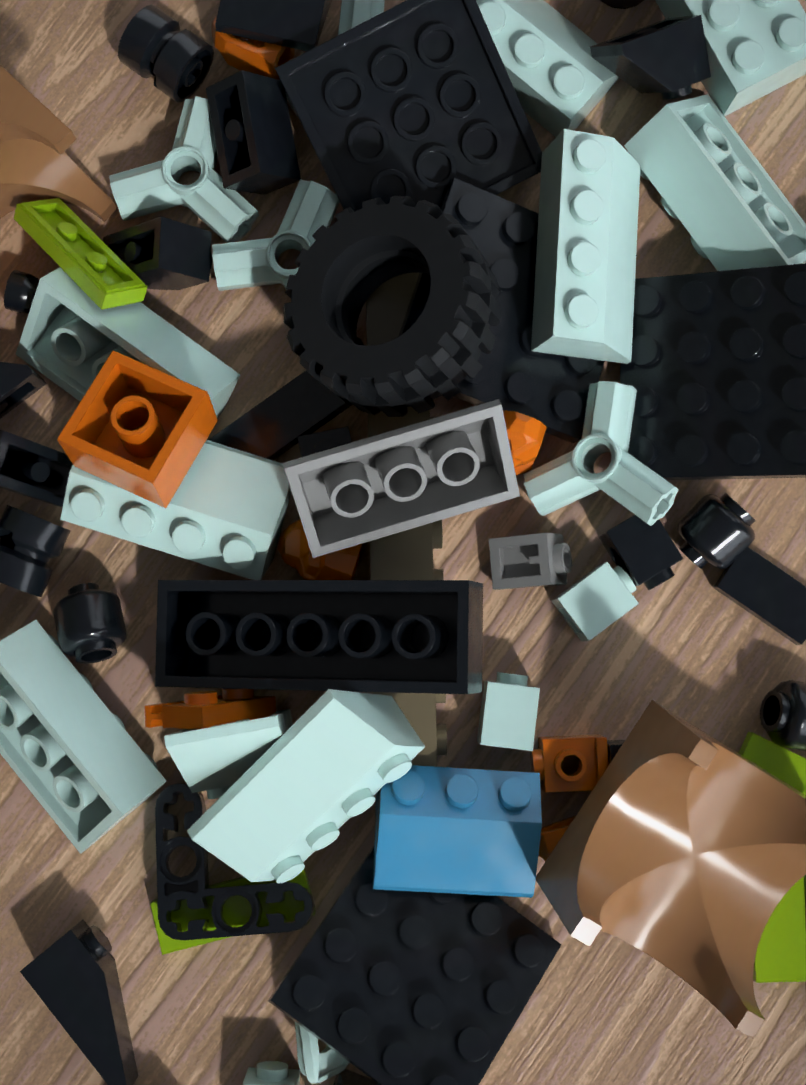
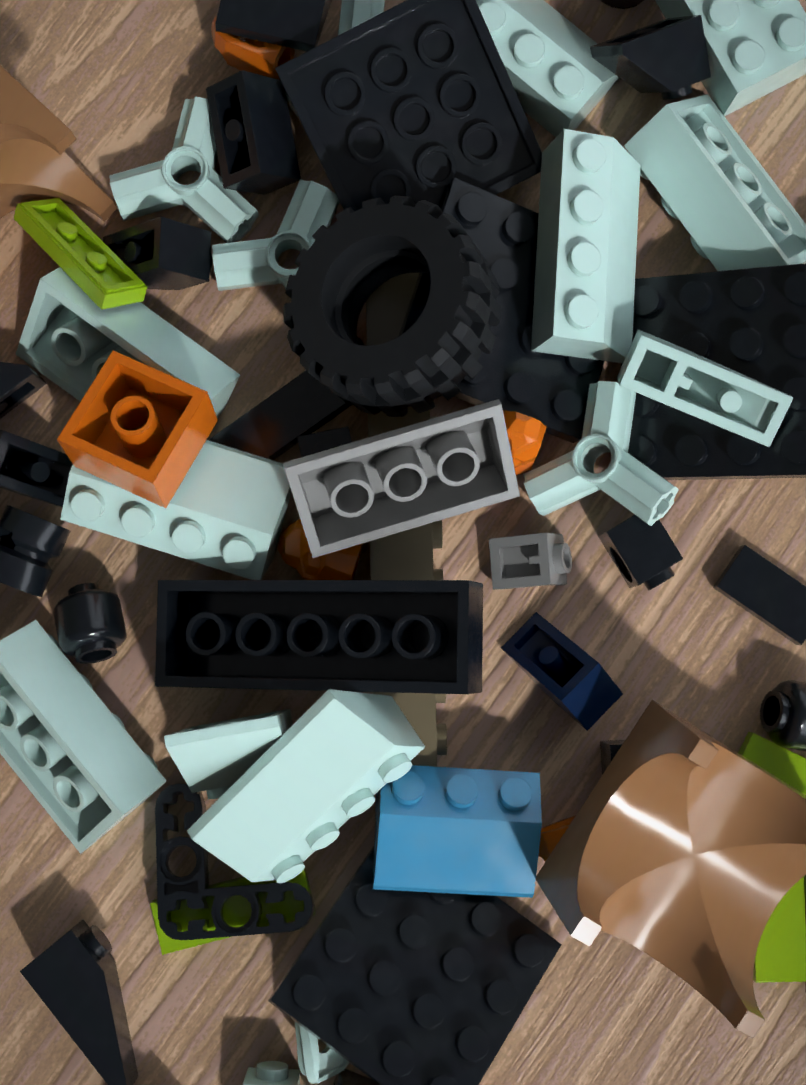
(20, 291): black hinge -> none
(159, 49): black wheel -> none
(207, 709): orange plate -> none
(508, 713): light aqua brick -> none
(563, 670): none -> dark blue slope
(592, 758): orange brick -> none
(596, 600): light aqua brick -> none
(703, 388): none -> light aqua slope
(716, 531): black head -> none

